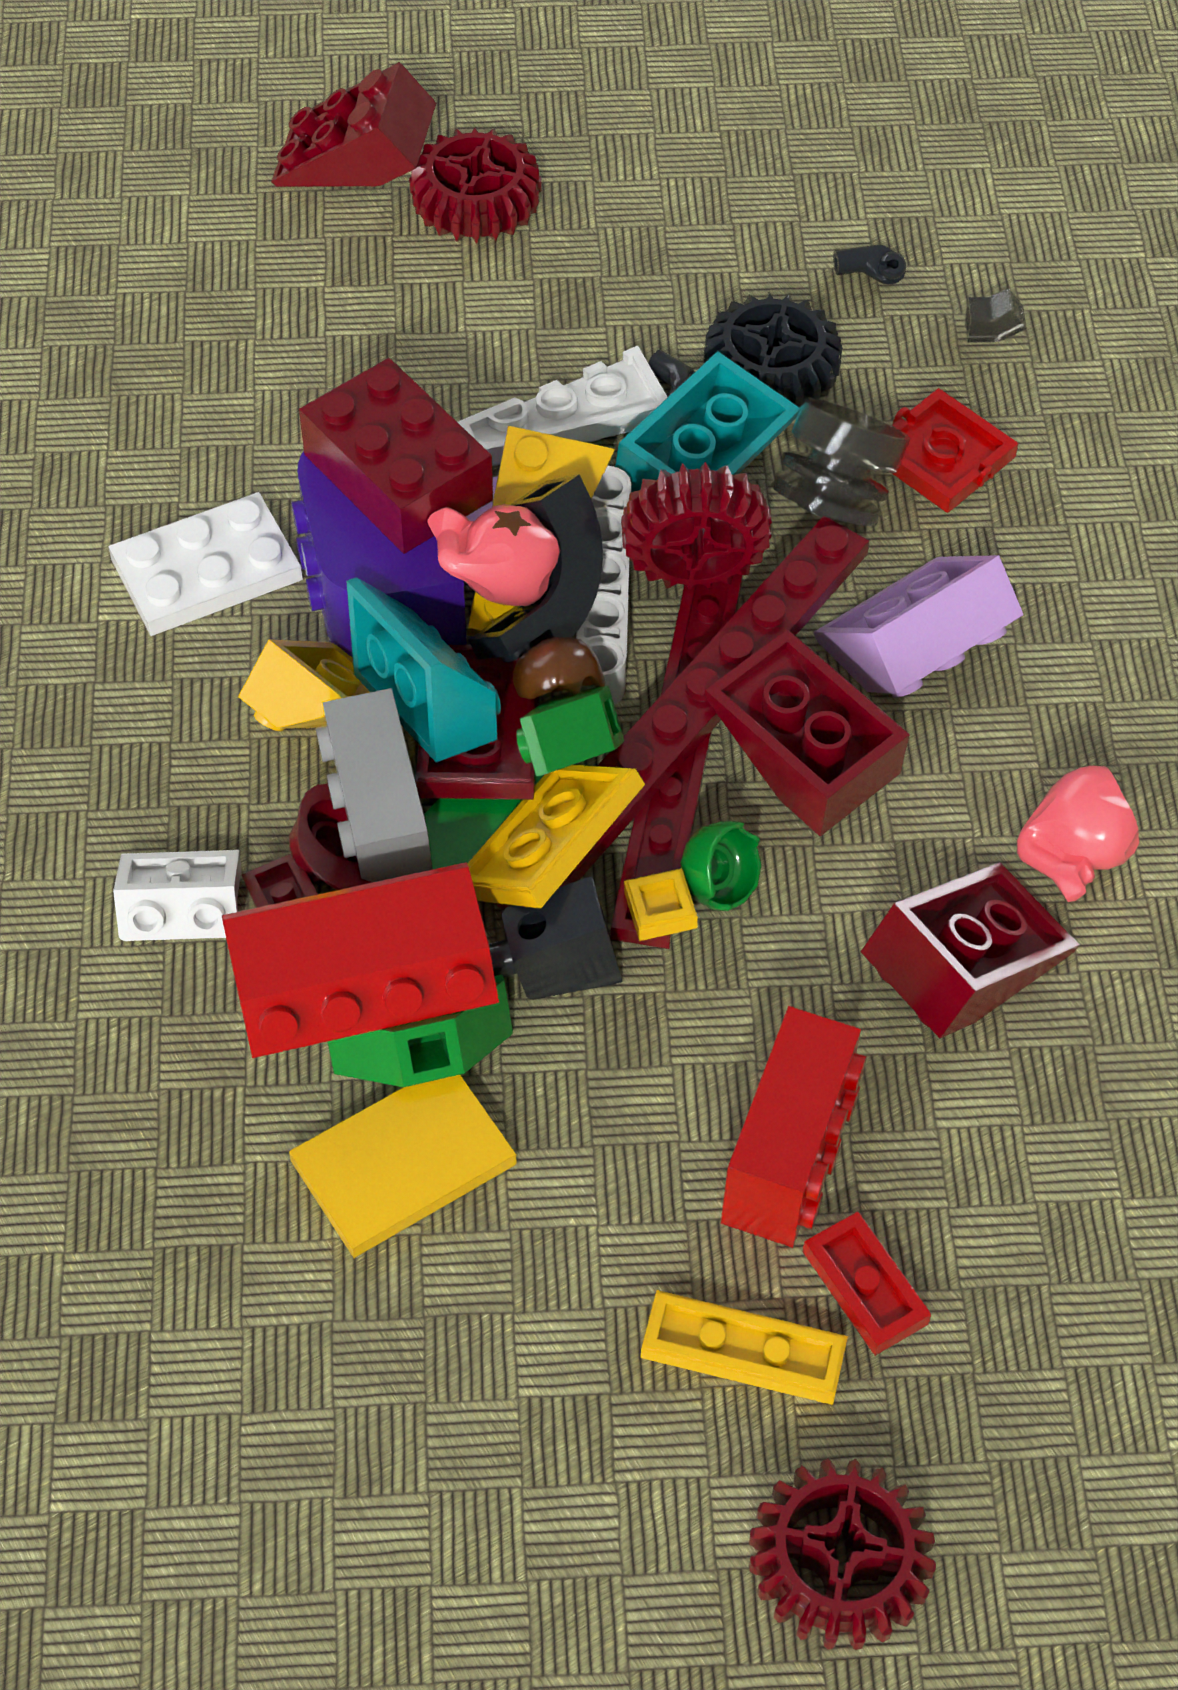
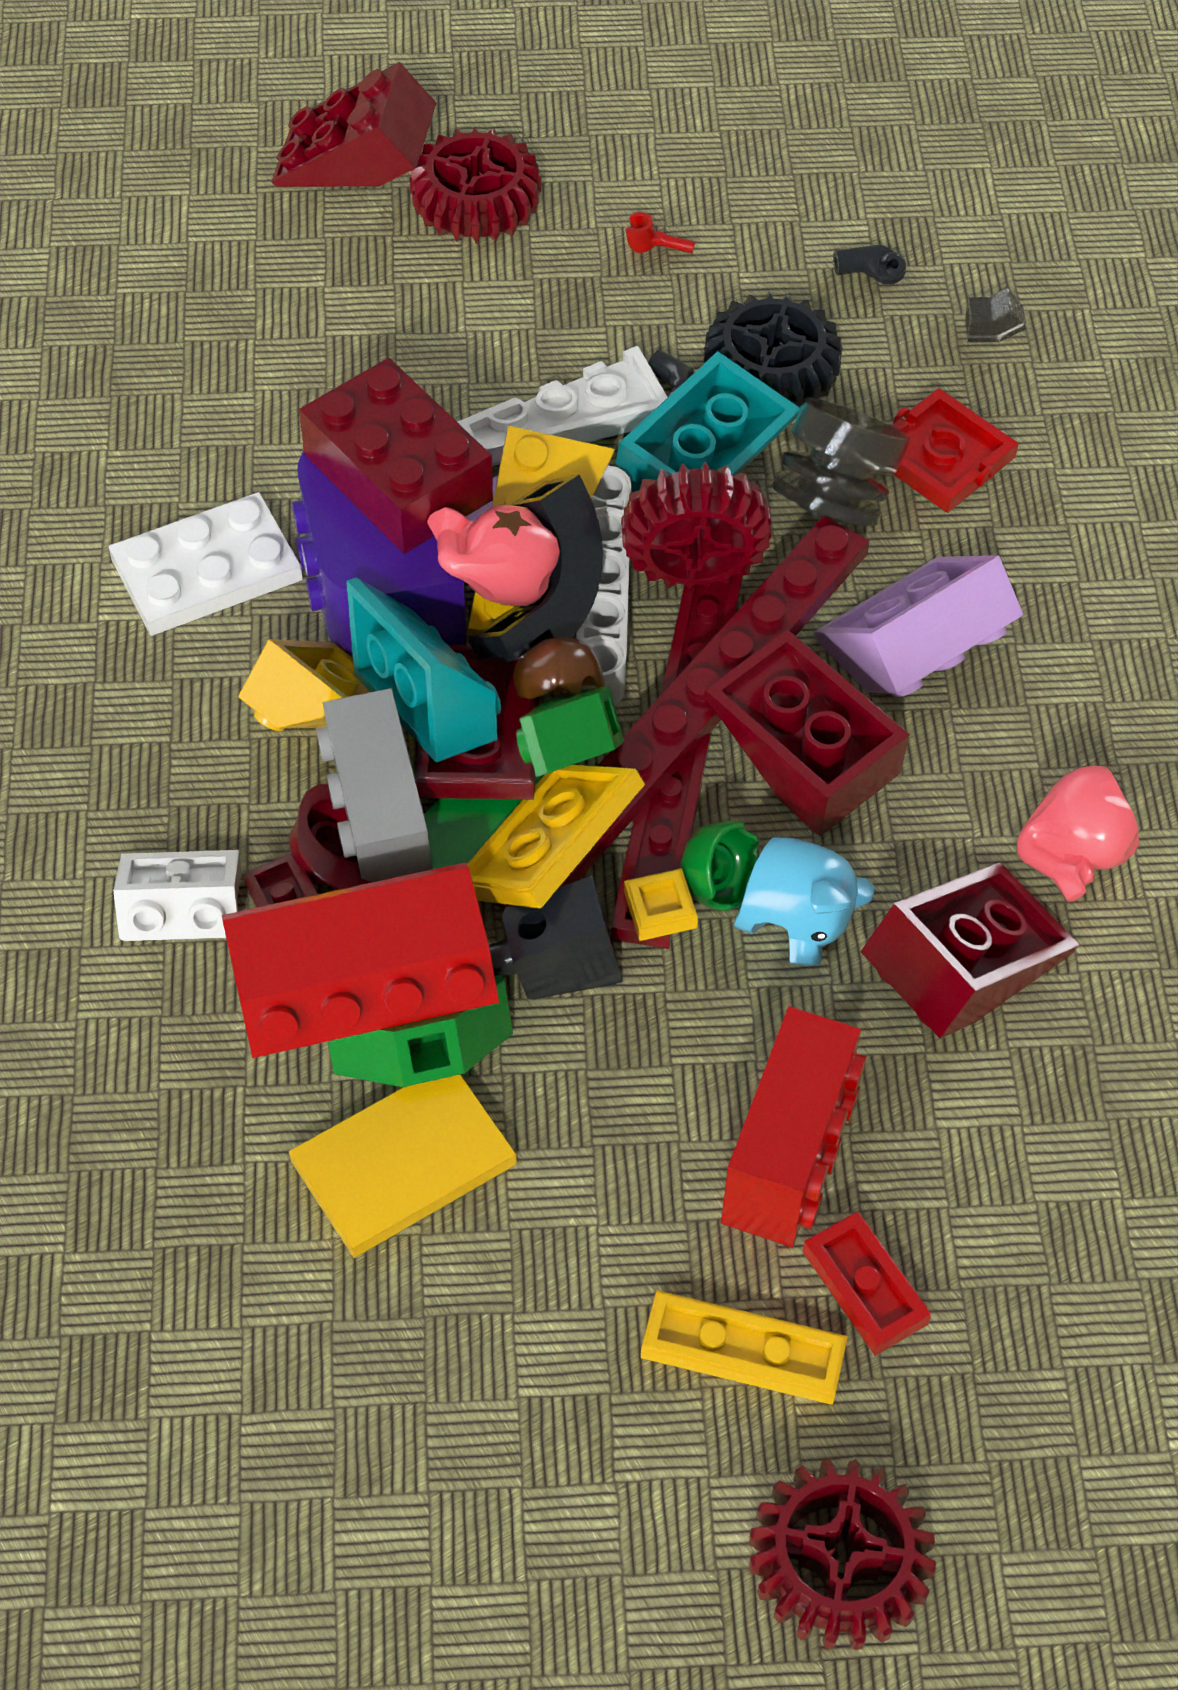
(643, 237): none -> red hand
(805, 892): none -> medium azure piece

